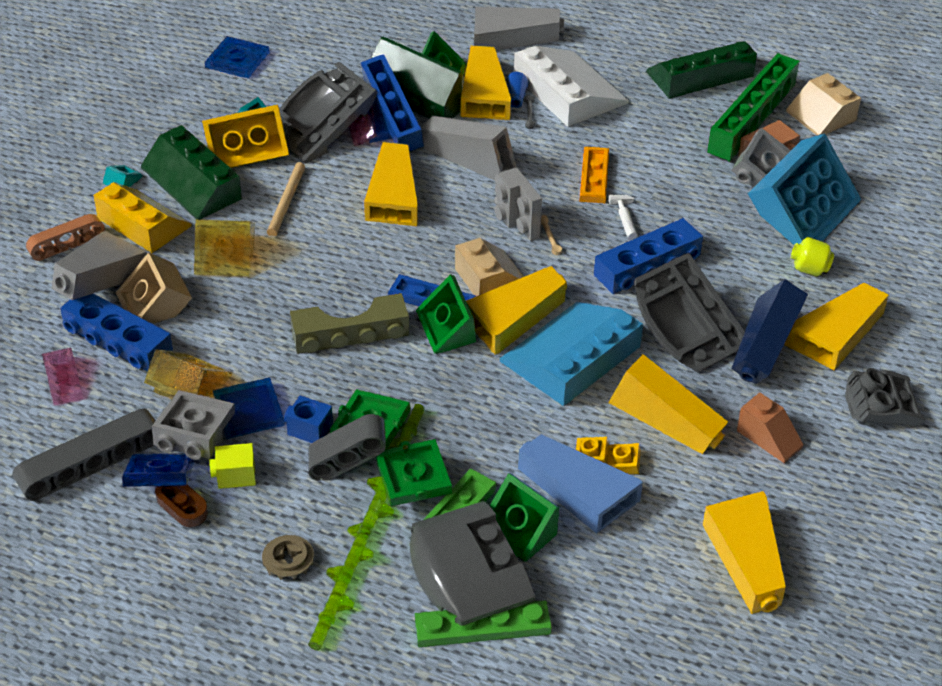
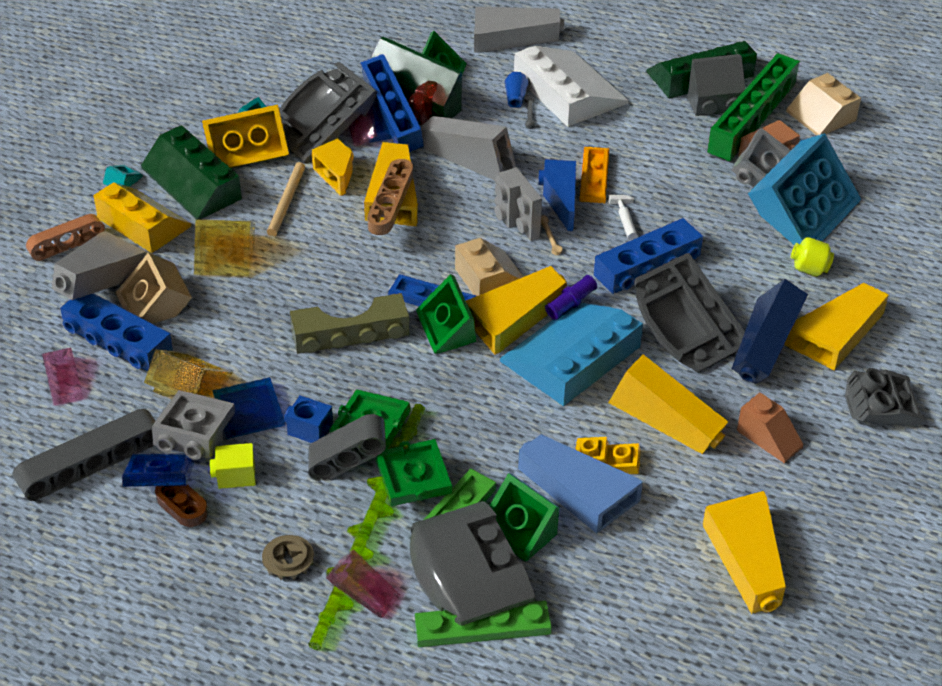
(237, 57): clear blue tile -> none
(334, 164): none -> yellow slope
(363, 583): none -> clear pink slope
(387, 195): none -> medium nougat beam
(422, 101): none -> clear red piece
(484, 86): yellow slope -> none
(559, 188): none -> blue slope
(571, 297): none -> dark purple pin
(715, 83): none -> dark grey slope

